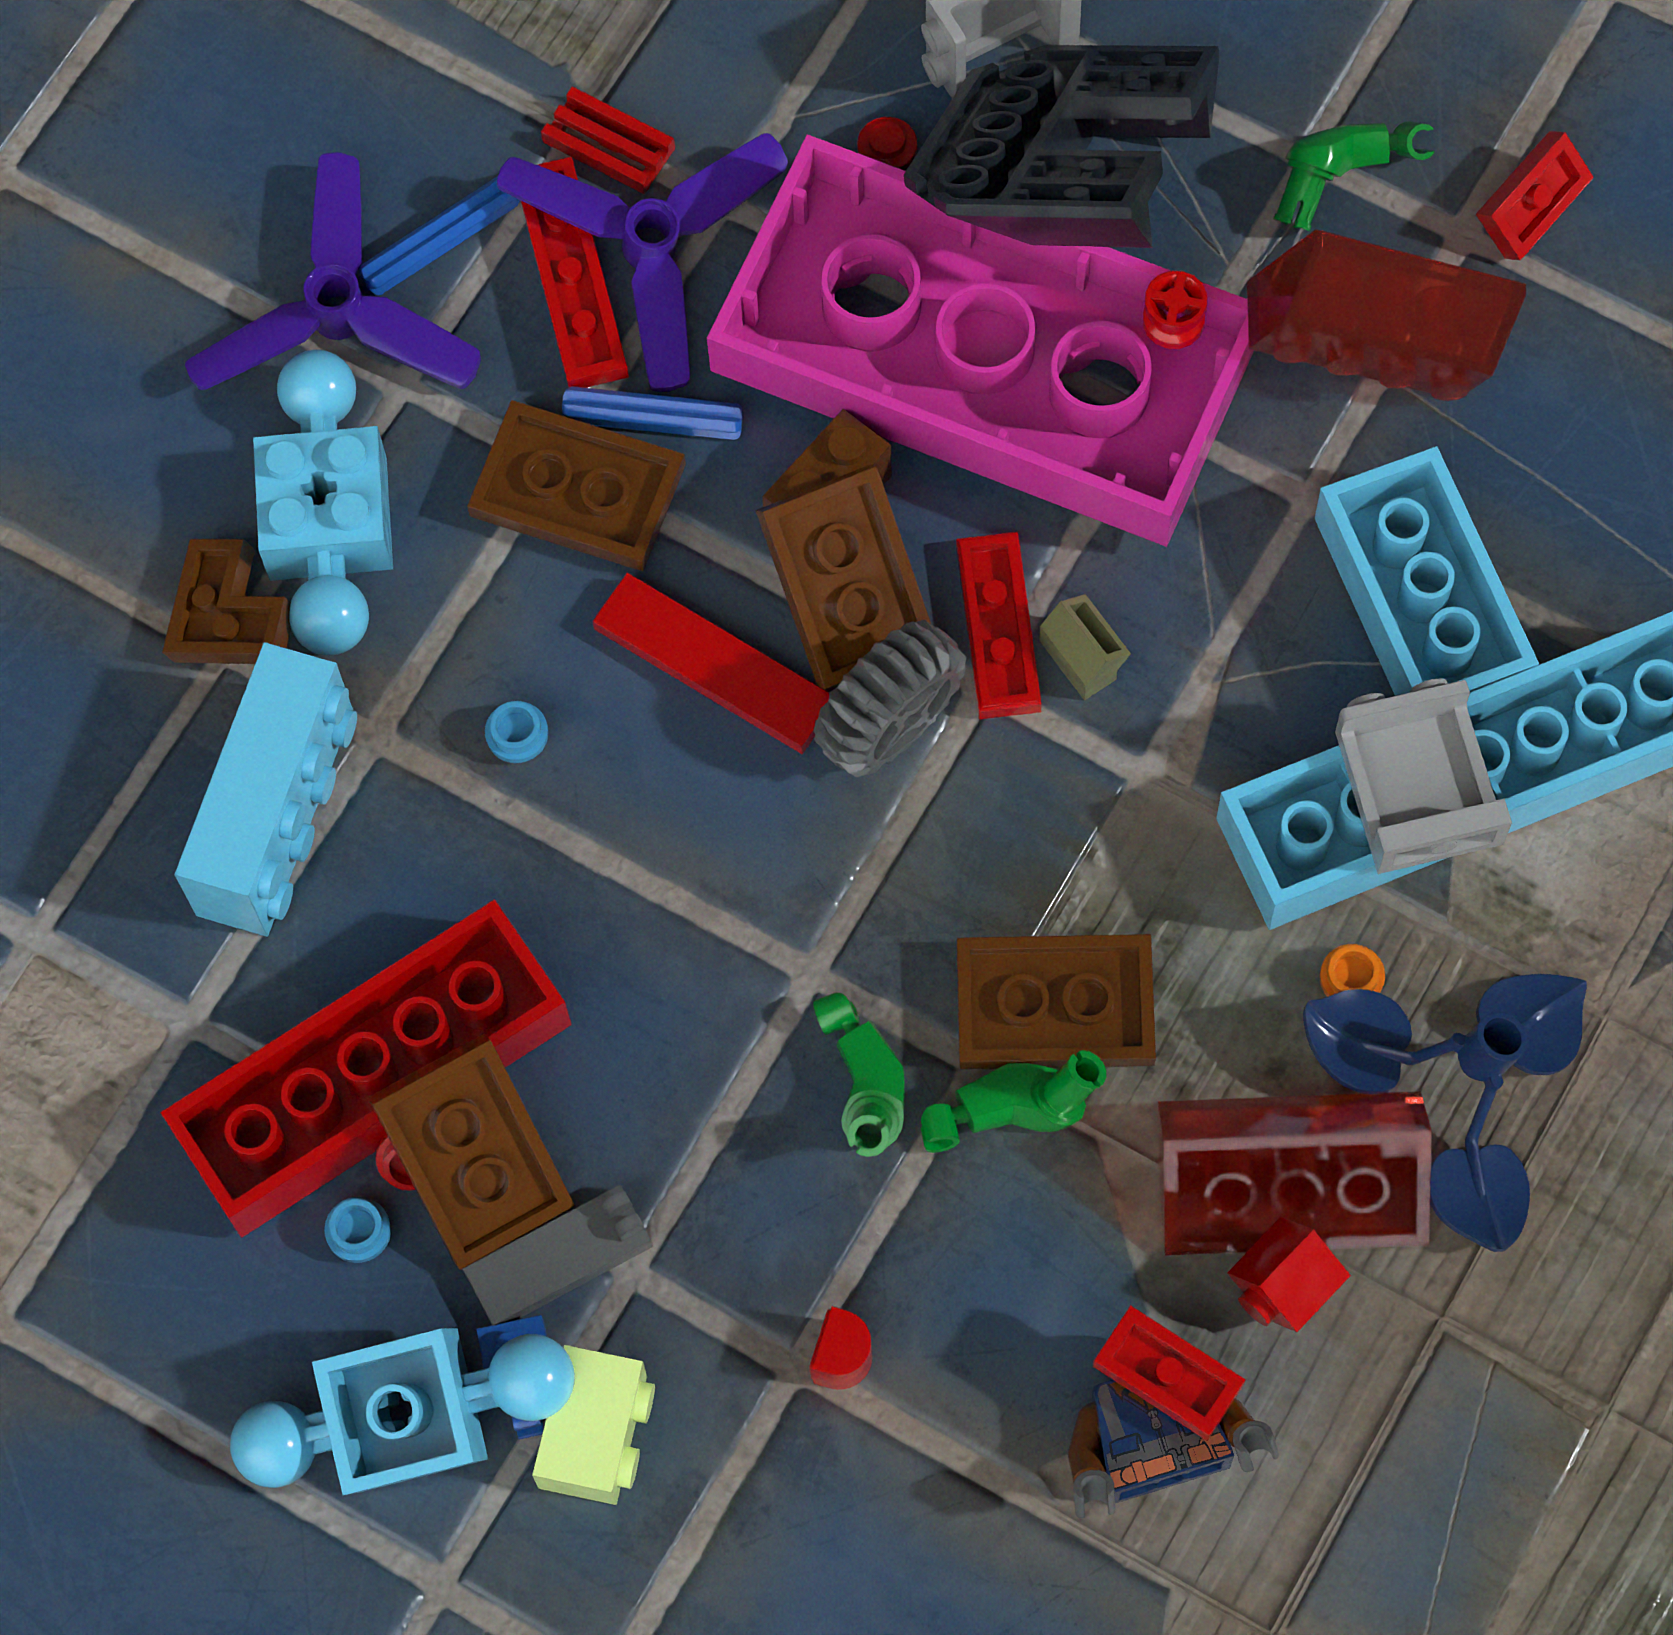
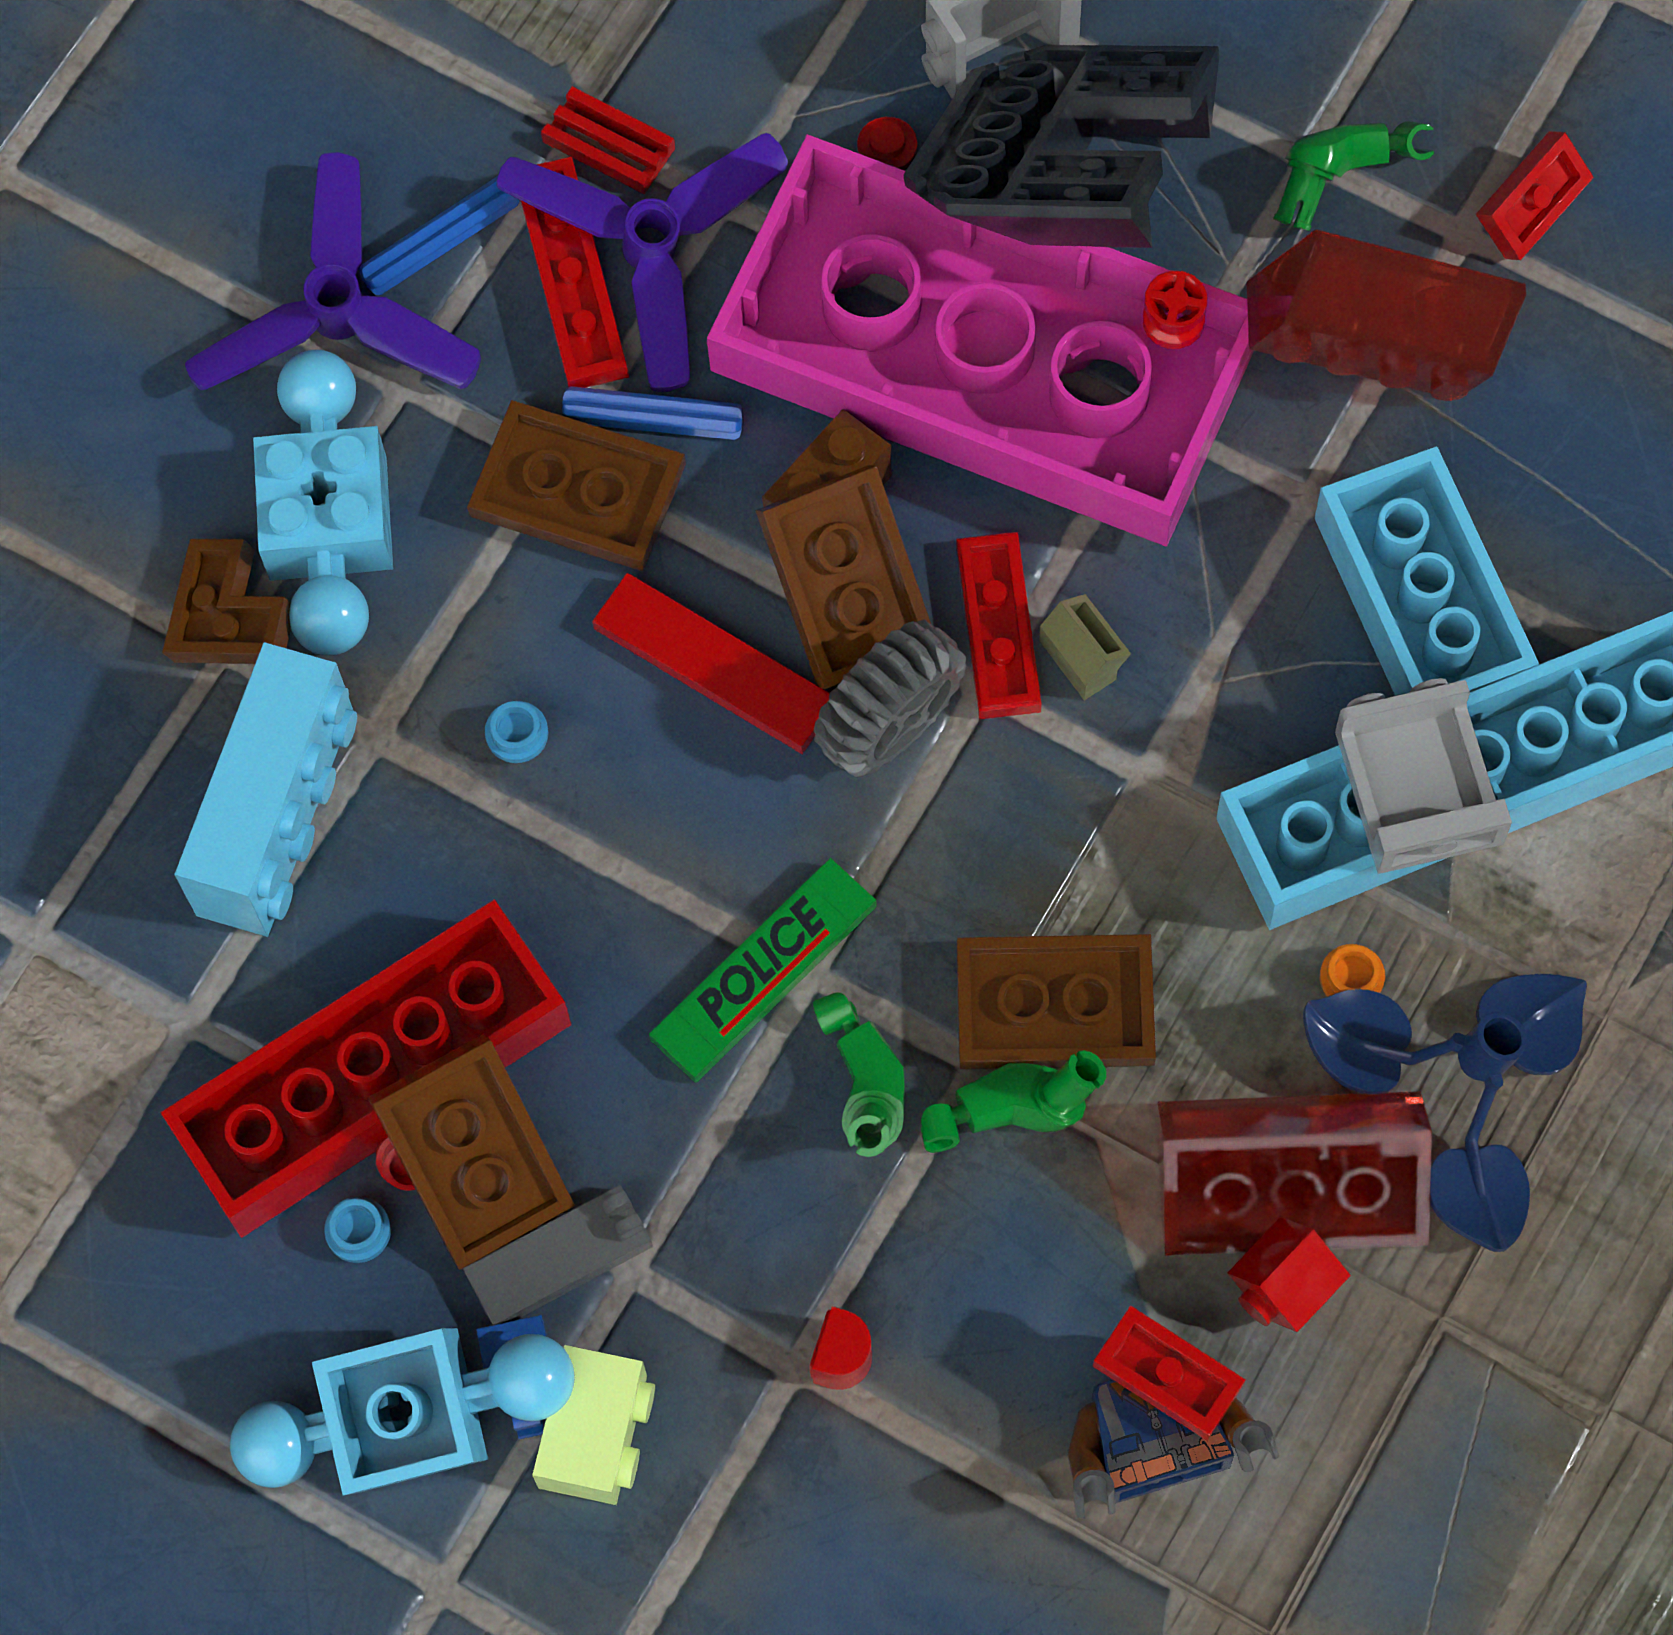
(763, 970): none -> green tile

